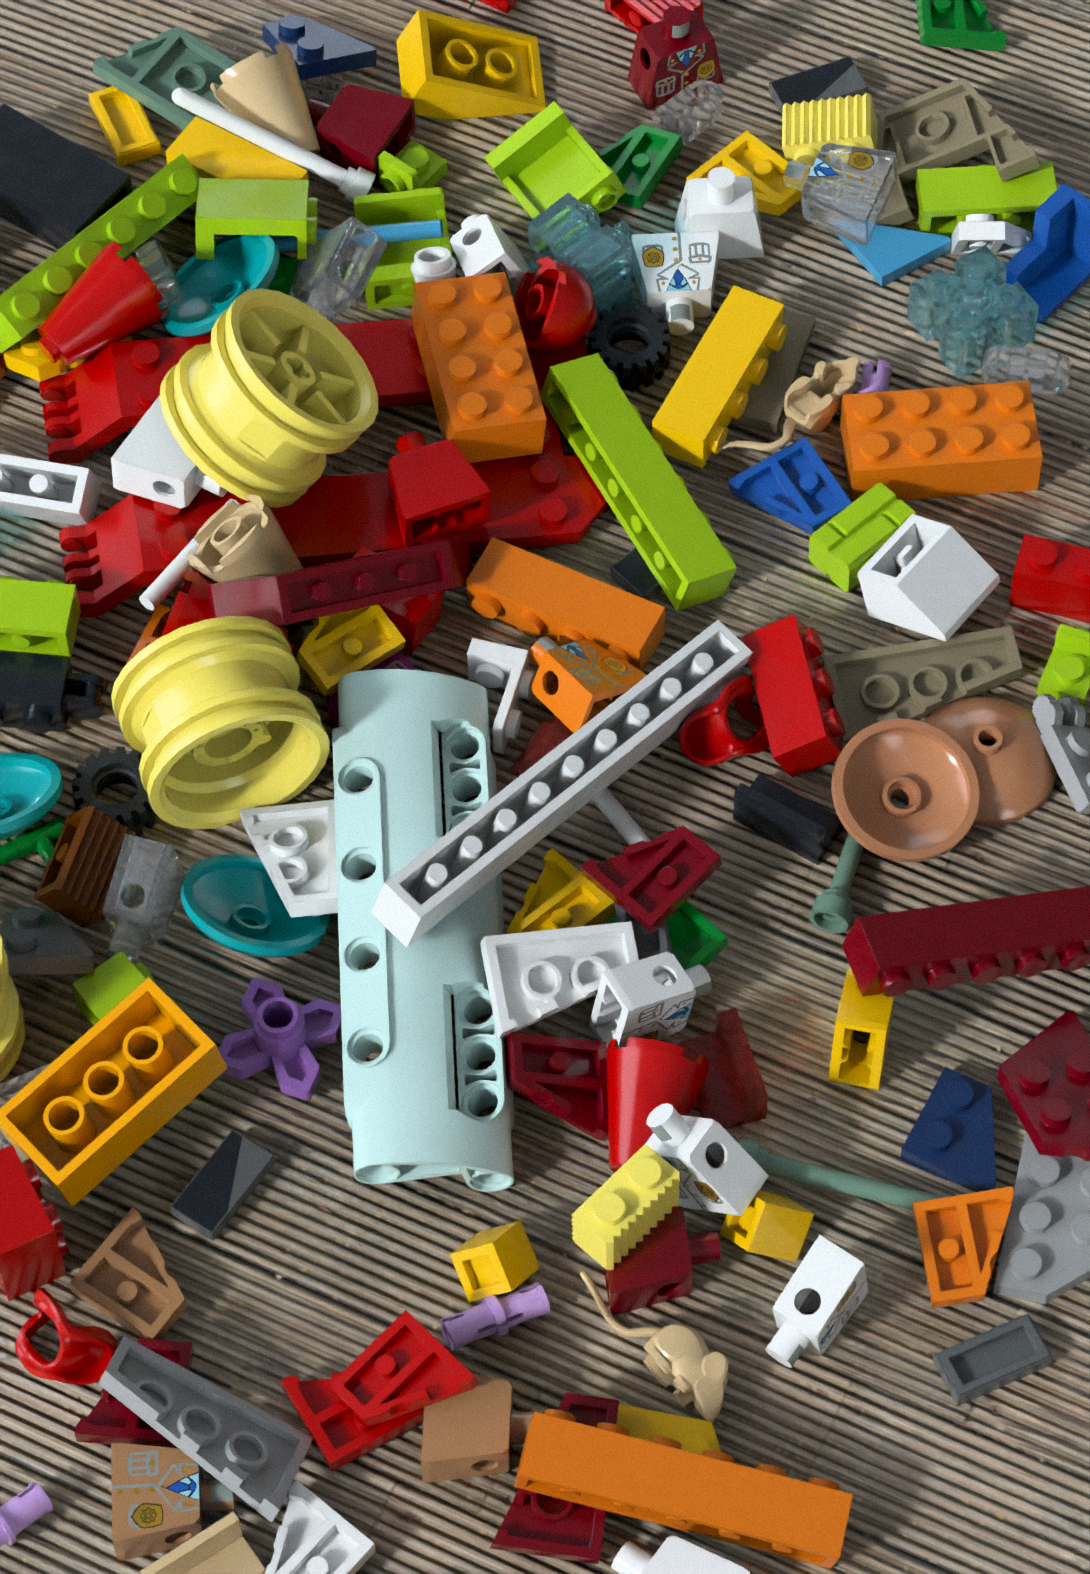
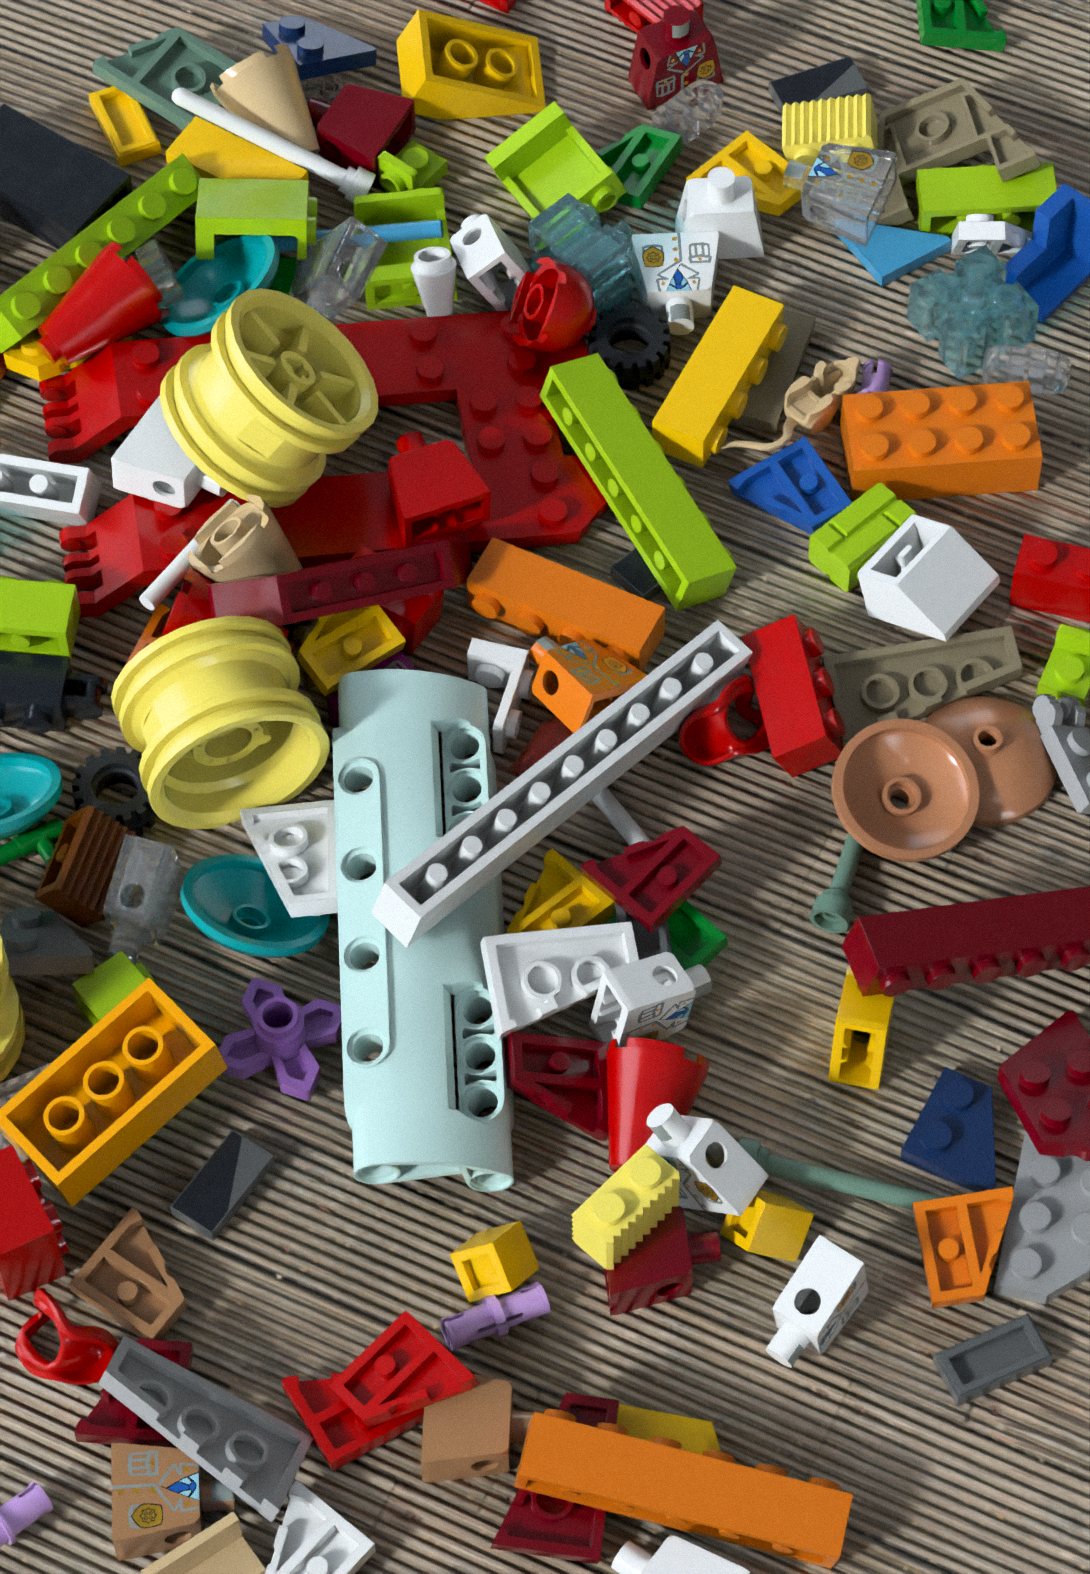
(478, 366): orange brick -> none
(677, 1359): tan animal -> none
(733, 1087): clear red panel -> none
(786, 818): black panel -> none

